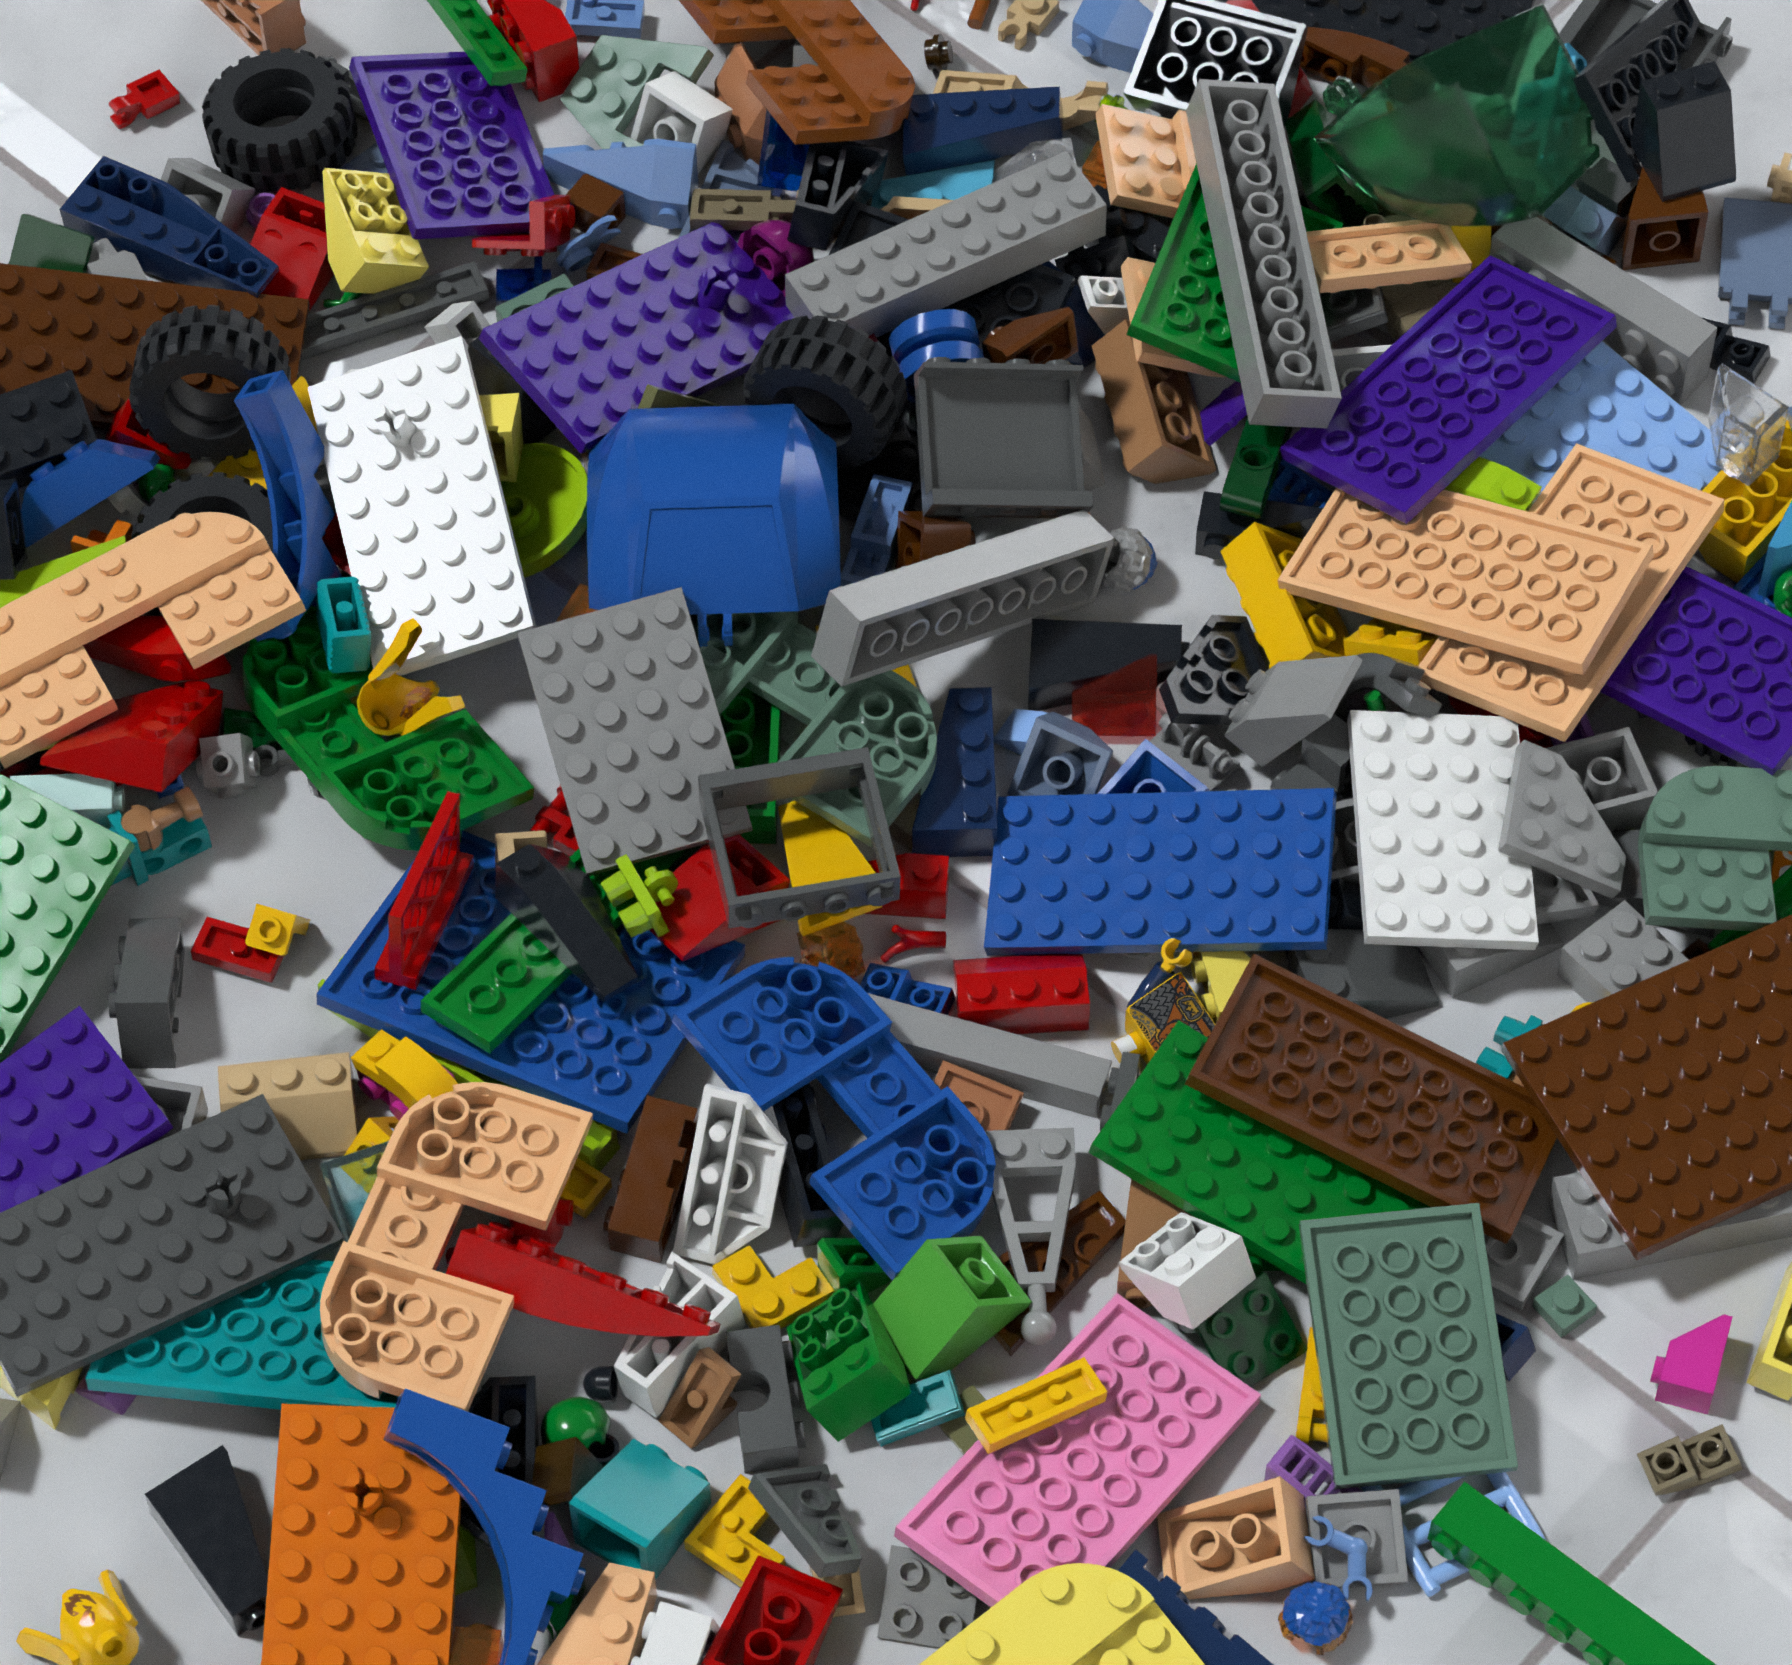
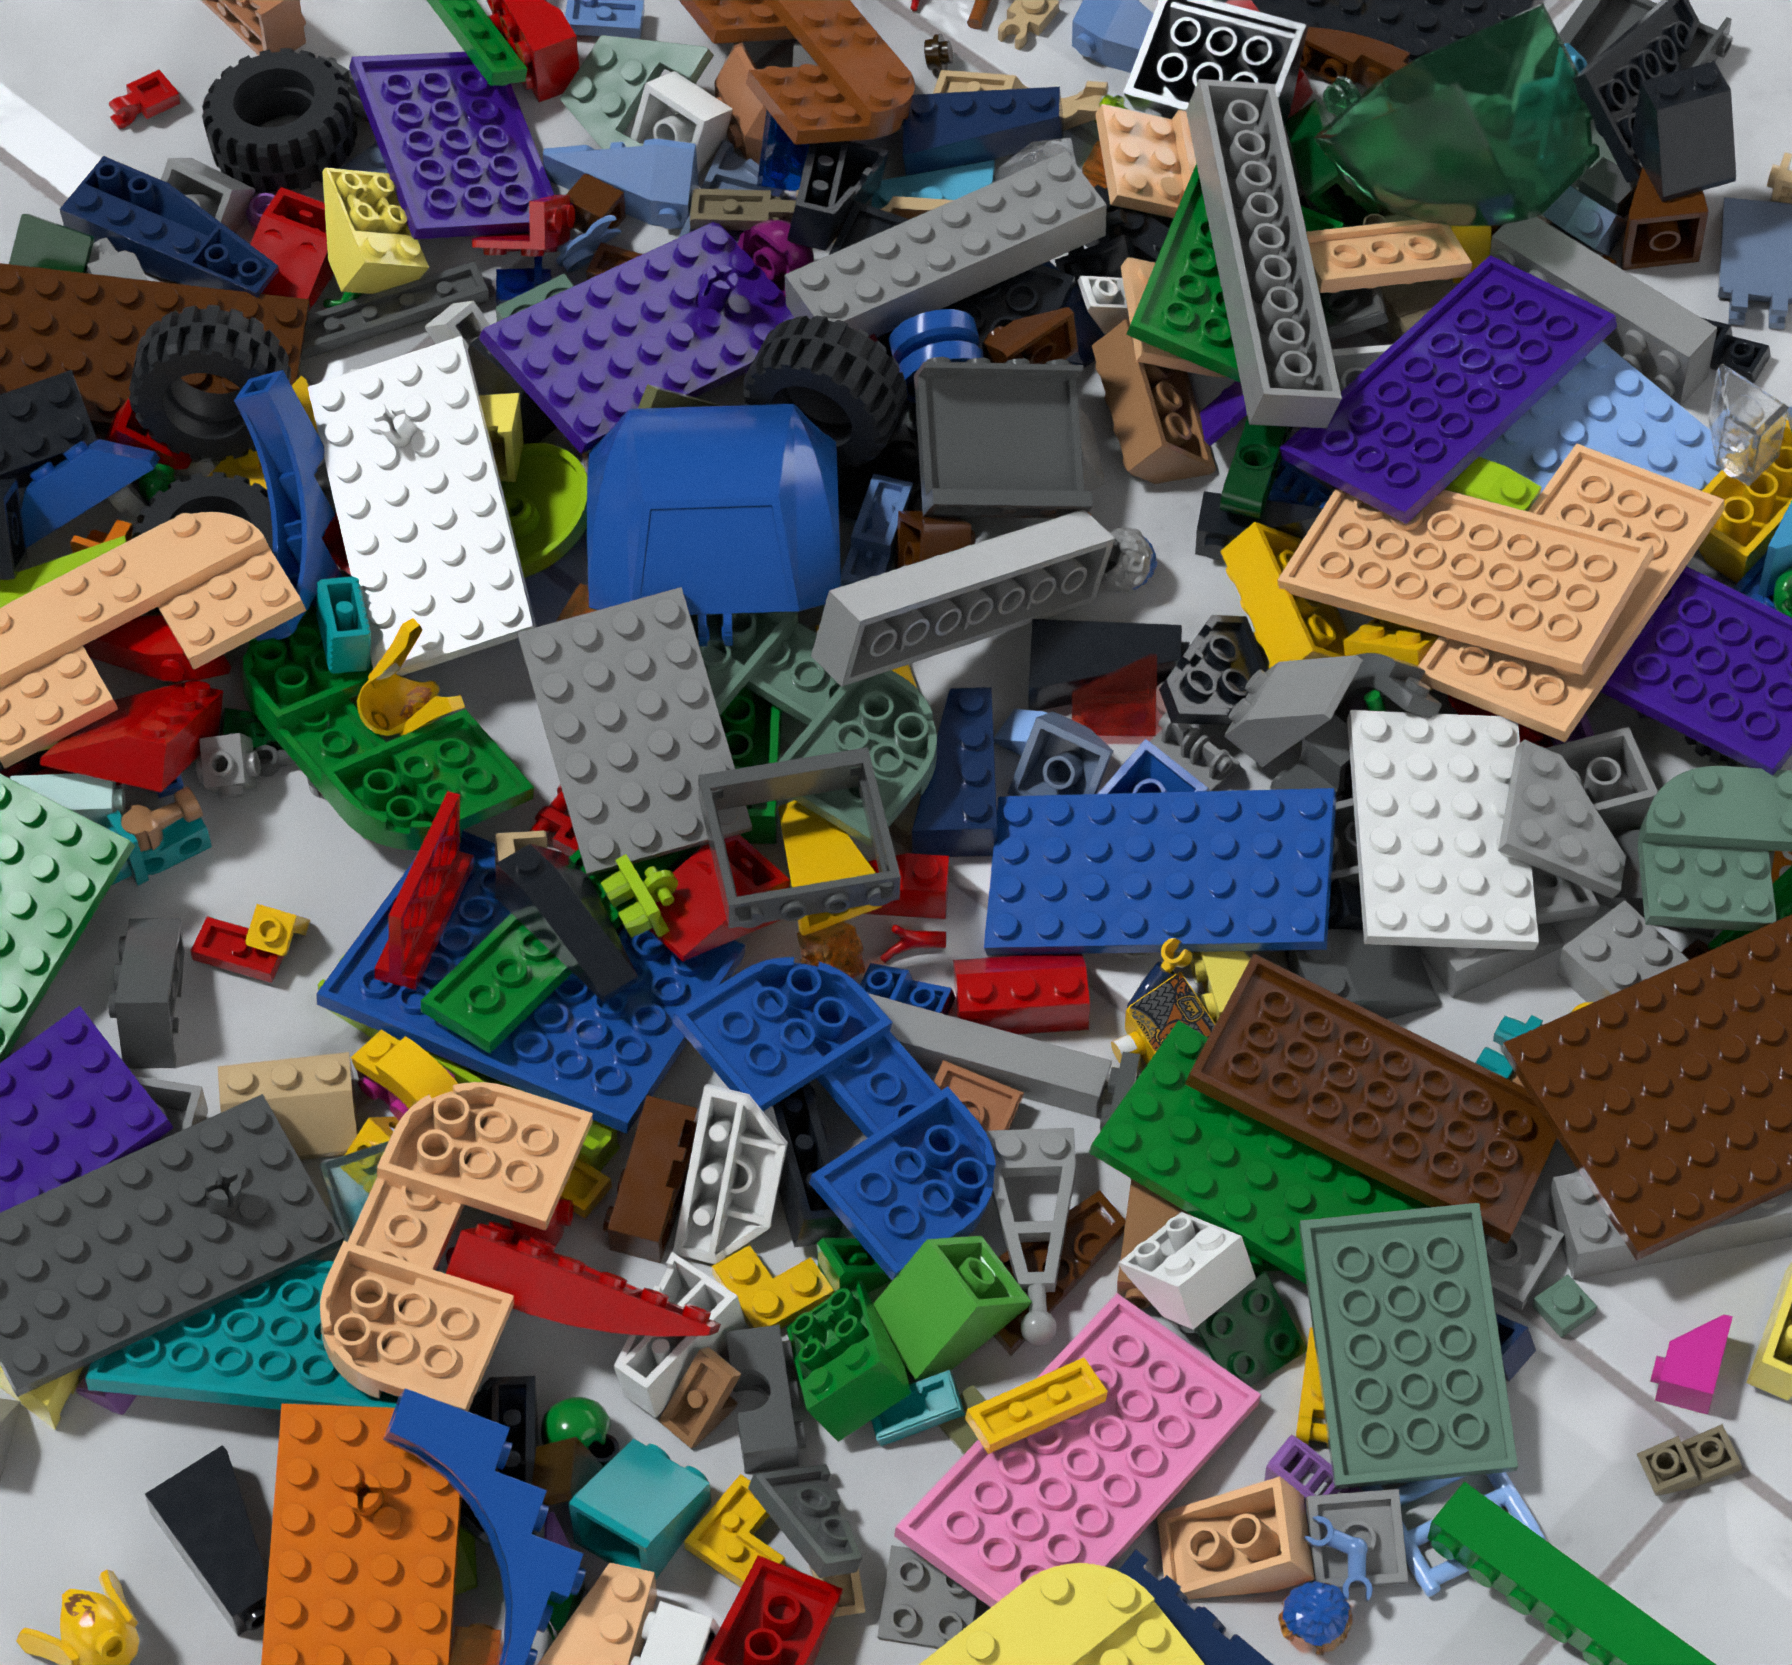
(601, 1384): black hinge -> none

